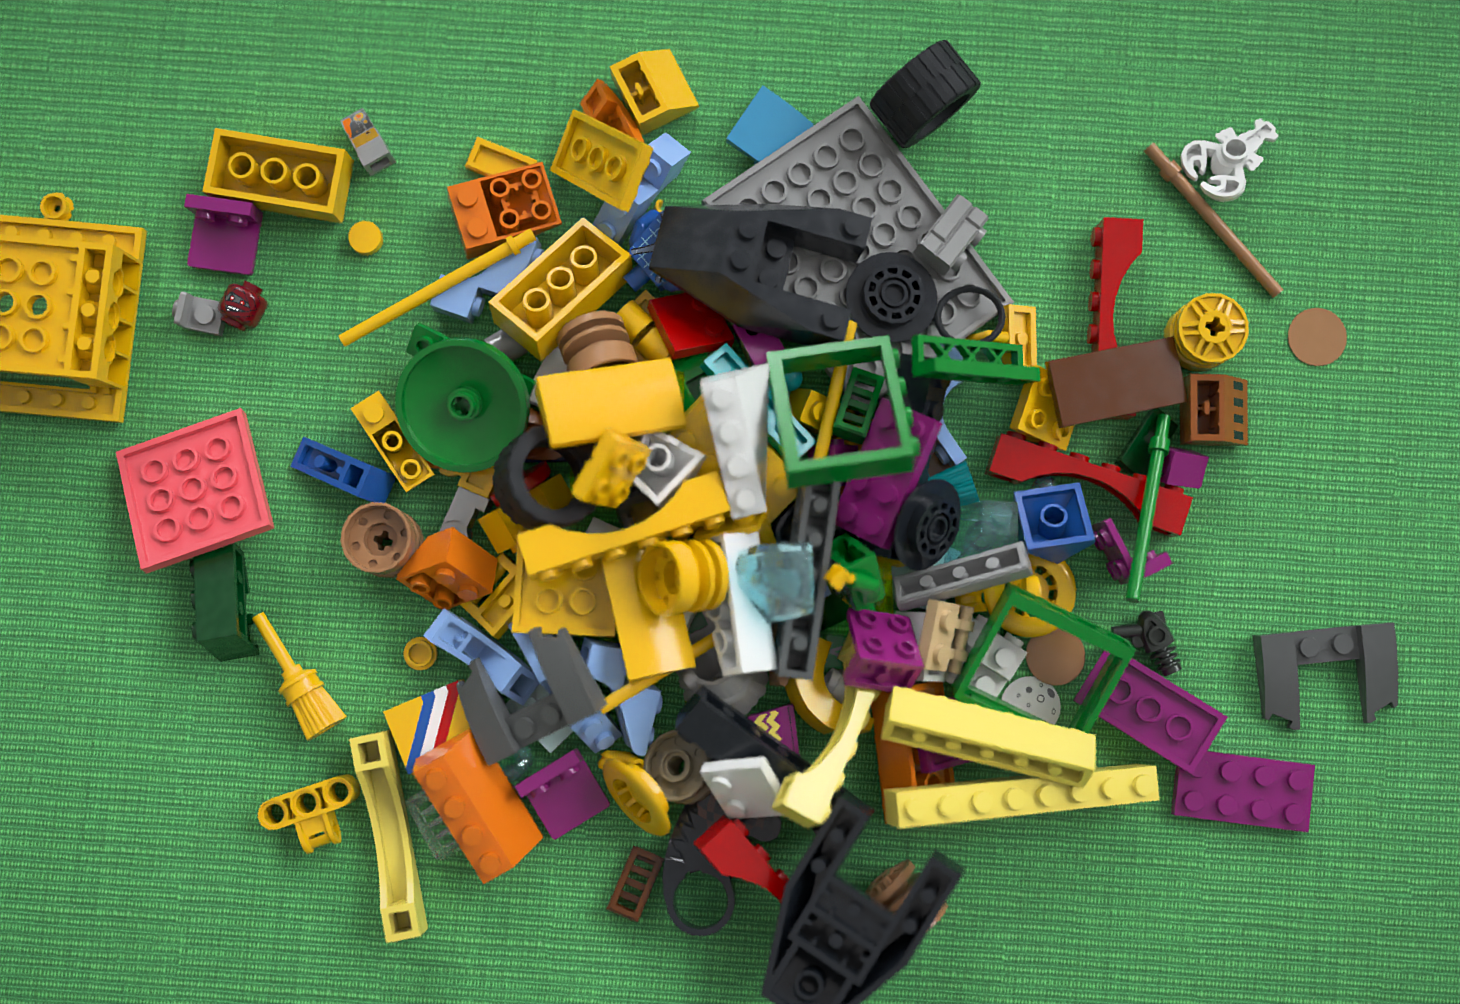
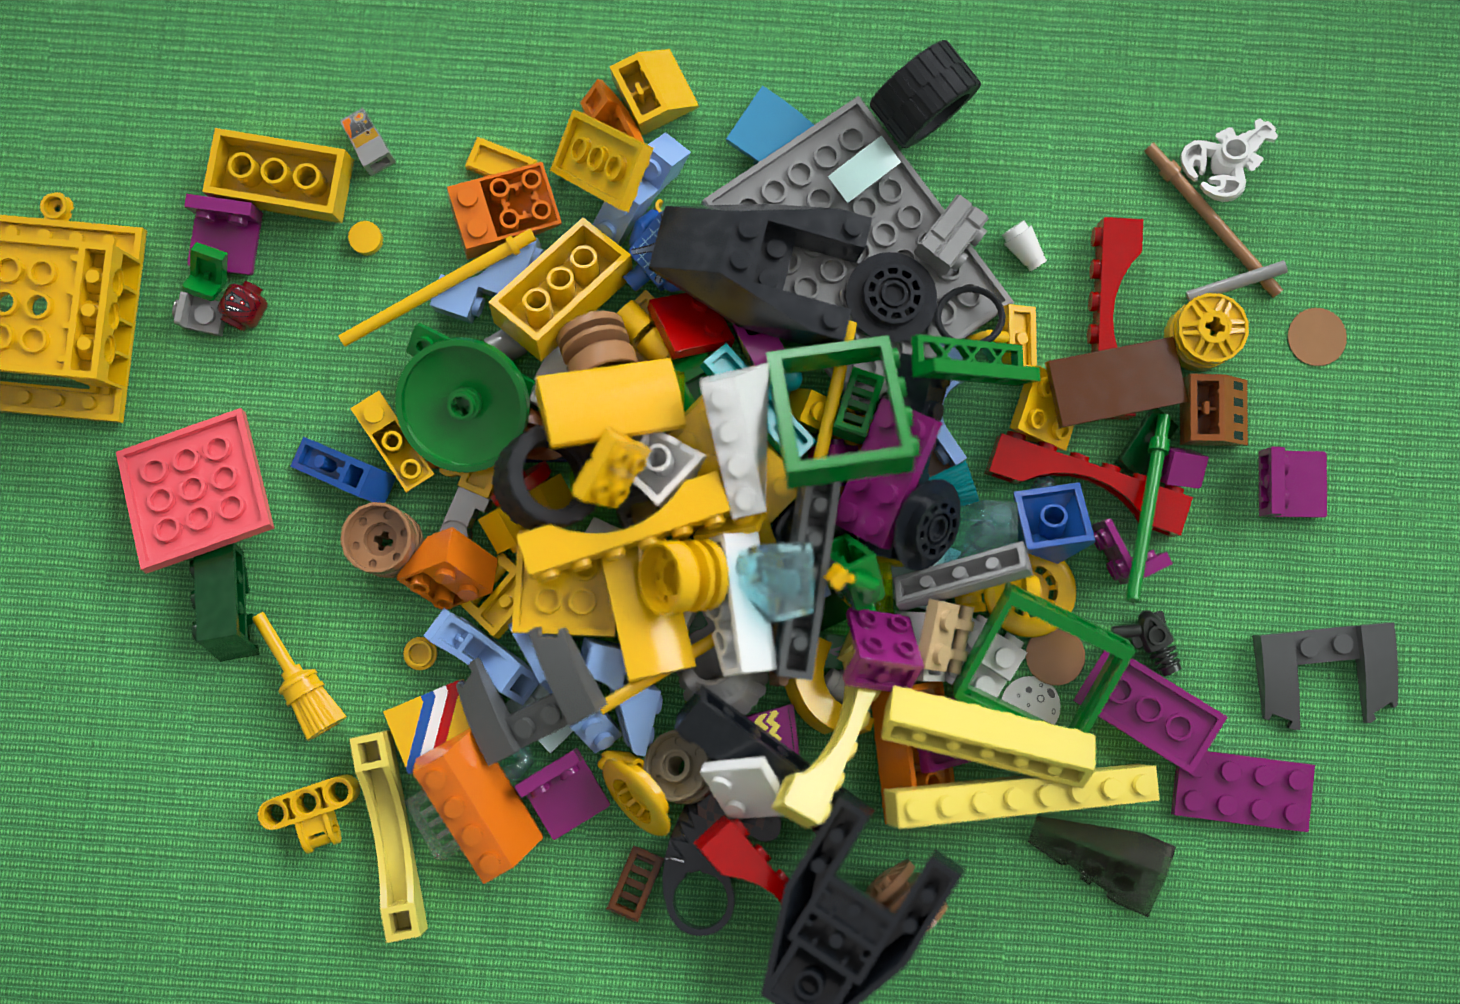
(207, 272): none -> green bracket
(864, 169): none -> light aqua slope
(1024, 245): none -> white cone
(1117, 860): none -> clear smoke wedge
(1240, 280): none -> light grey bar
(1292, 483): none -> magenta bracket

